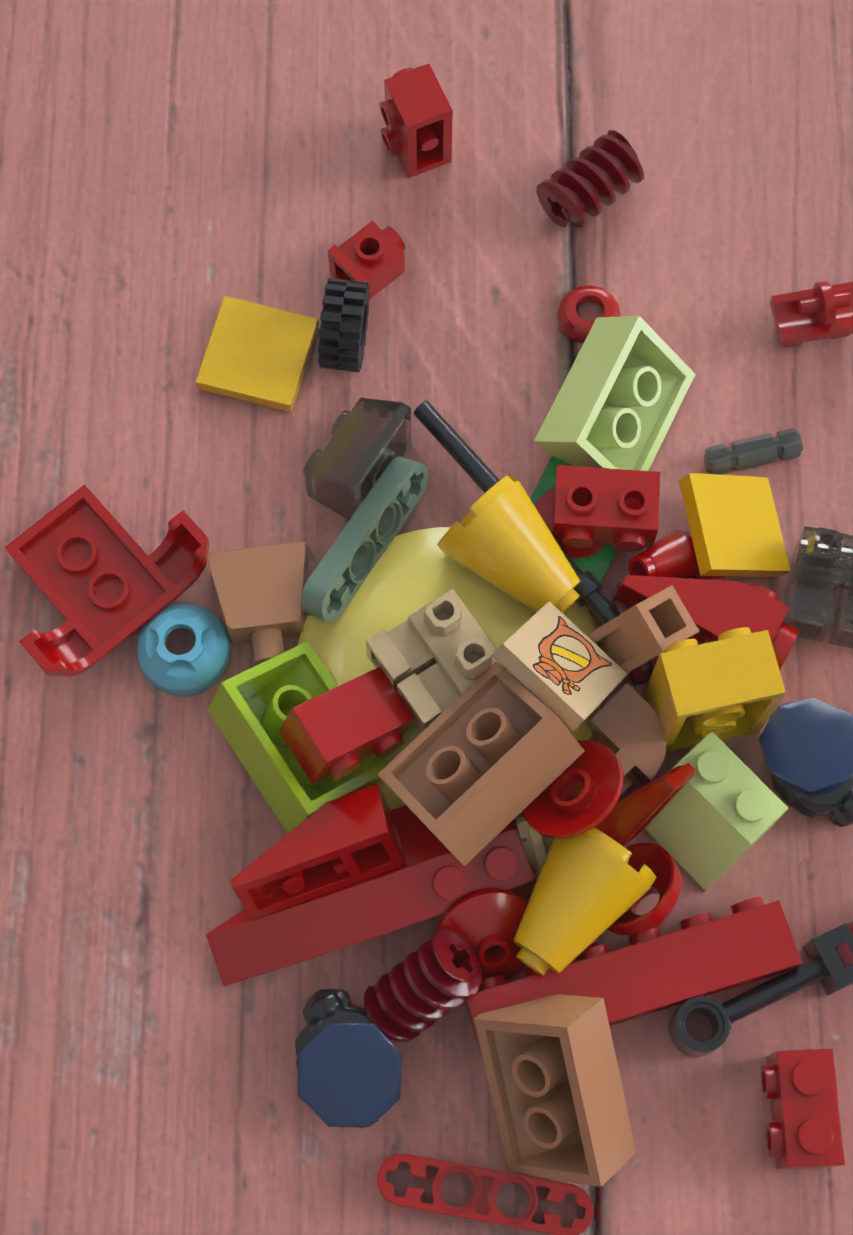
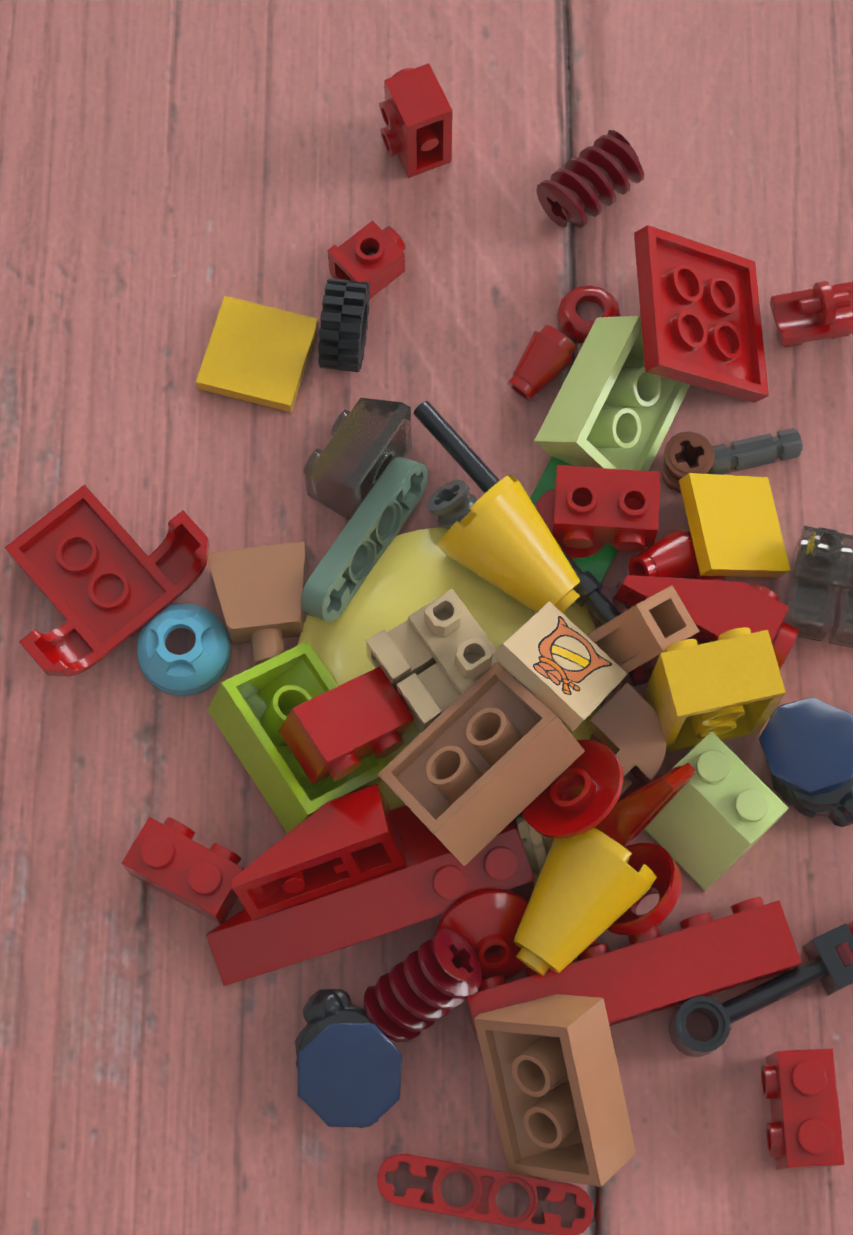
(183, 868): none -> red brick
(451, 503): none -> dark grey bush
(542, 361): none -> red cone
(695, 451): none -> copper bush
(700, 315): none -> red plate

